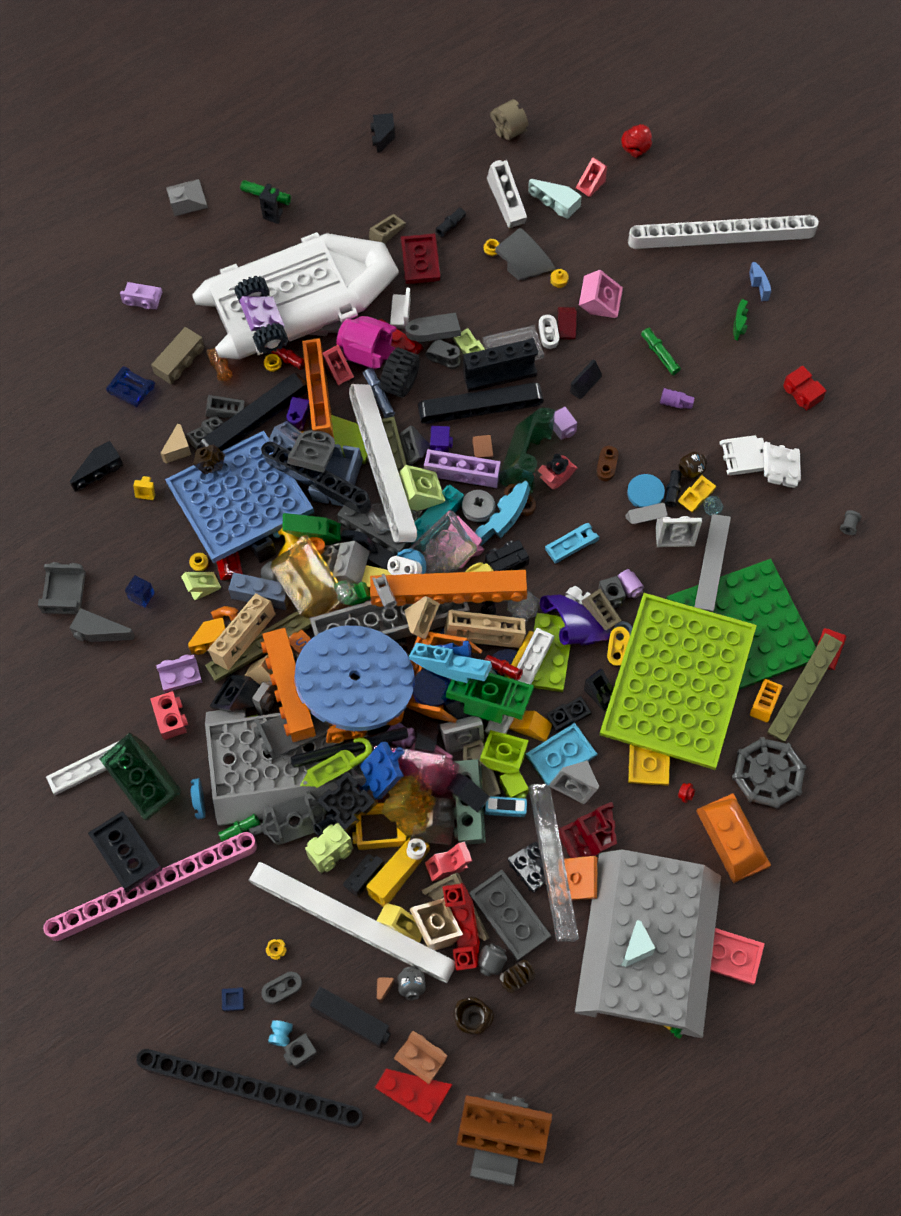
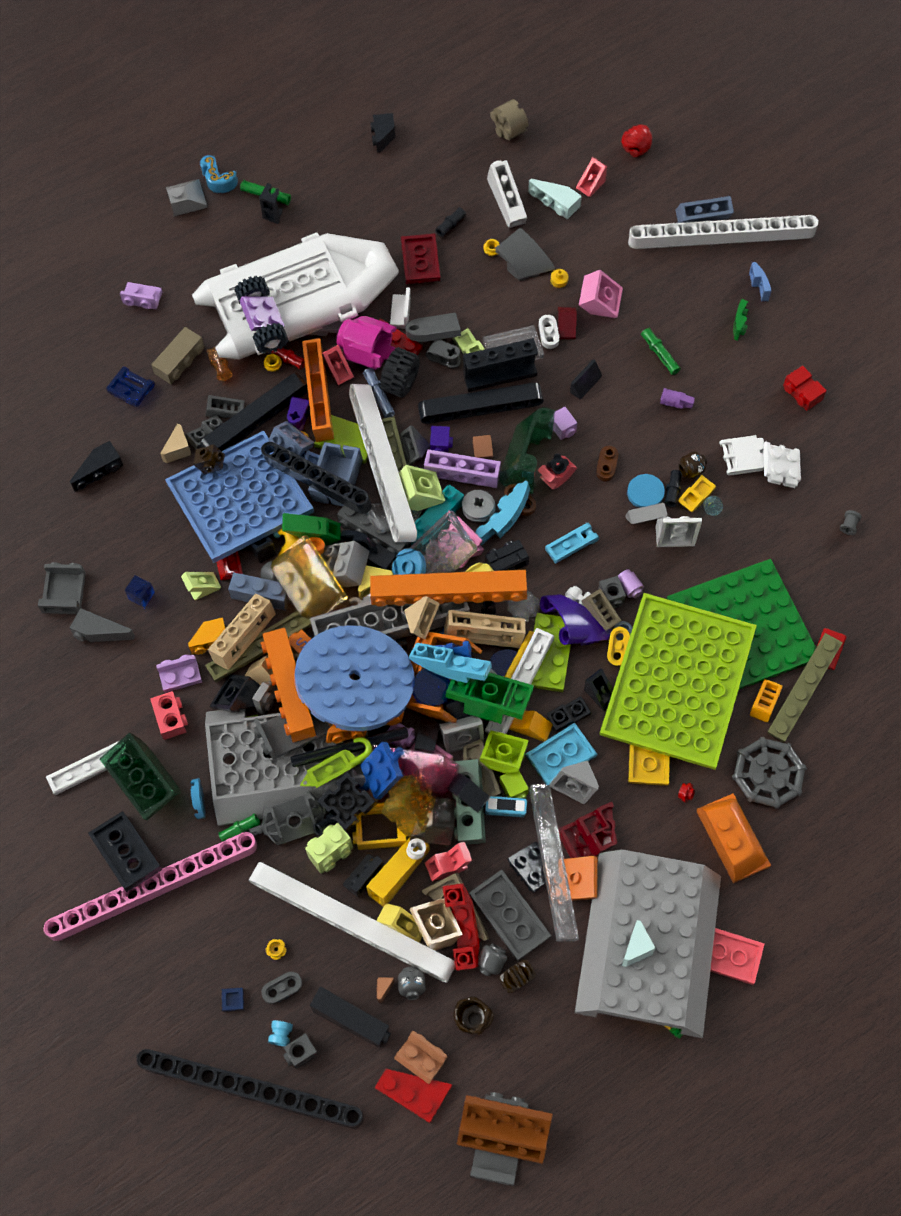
(144, 489): yellow tile -> none
(198, 566): yellow plate -> none
(216, 182): none -> dark azure animal
(225, 611): orange arm -> none
(311, 452): dark grey tile -> none
(352, 593): leg -> none
(376, 233): dark tan slope -> none
(384, 592): light grey bar -> none
(403, 566): white plate -> none
(504, 668): red pin -> none
(705, 210): none -> sand blue brick
(712, 563): light grey tile -> none

